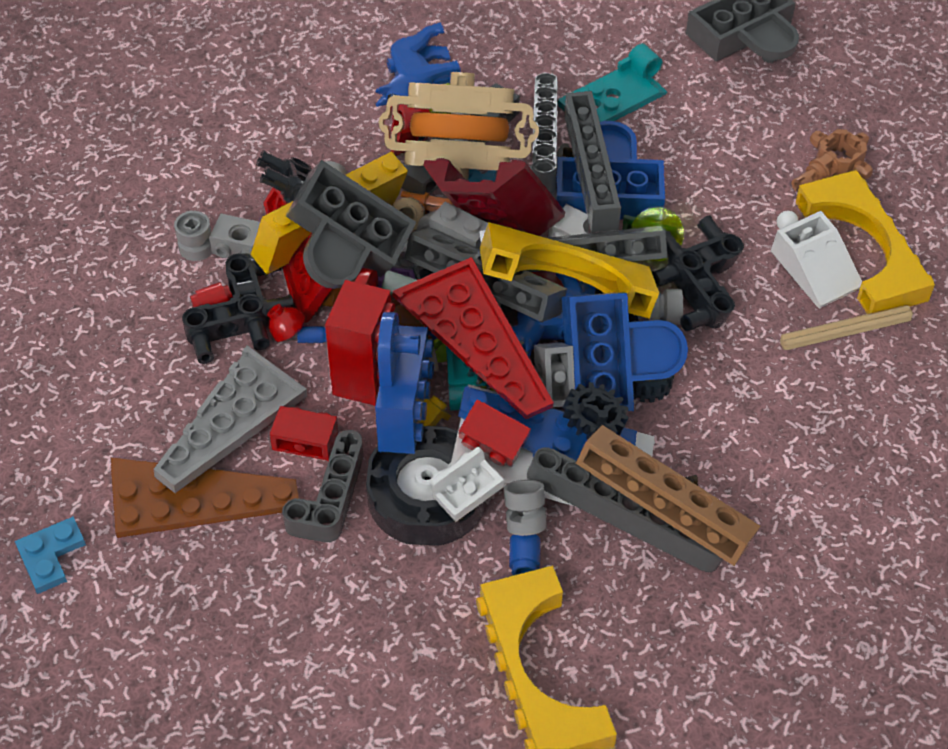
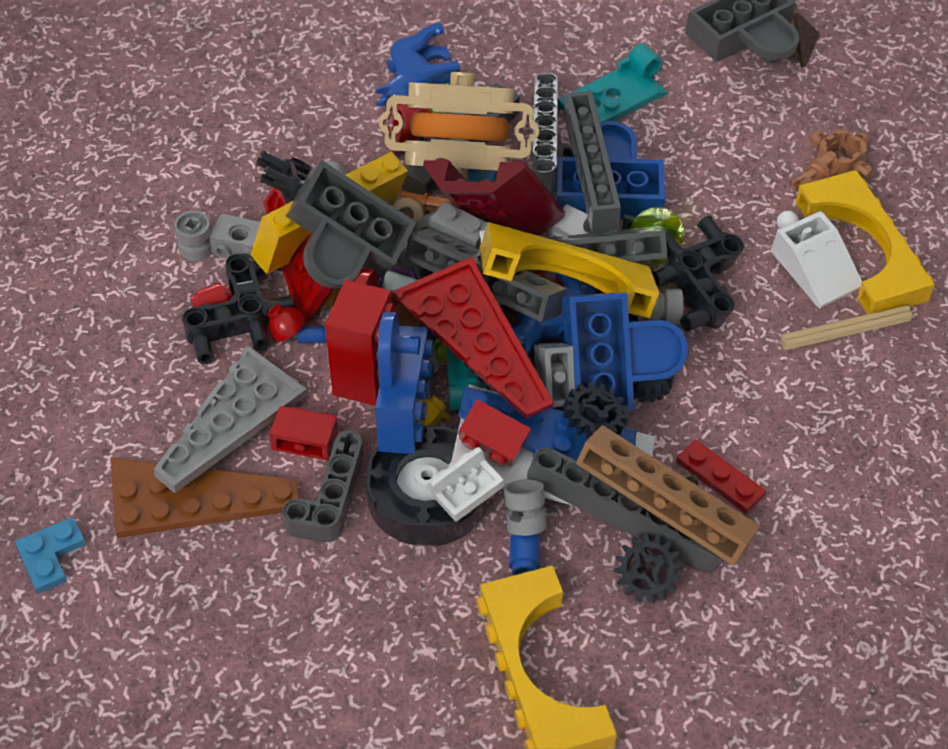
(661, 563): none -> black gear
(720, 476): none -> red plate
(807, 38): none -> dark brown piece

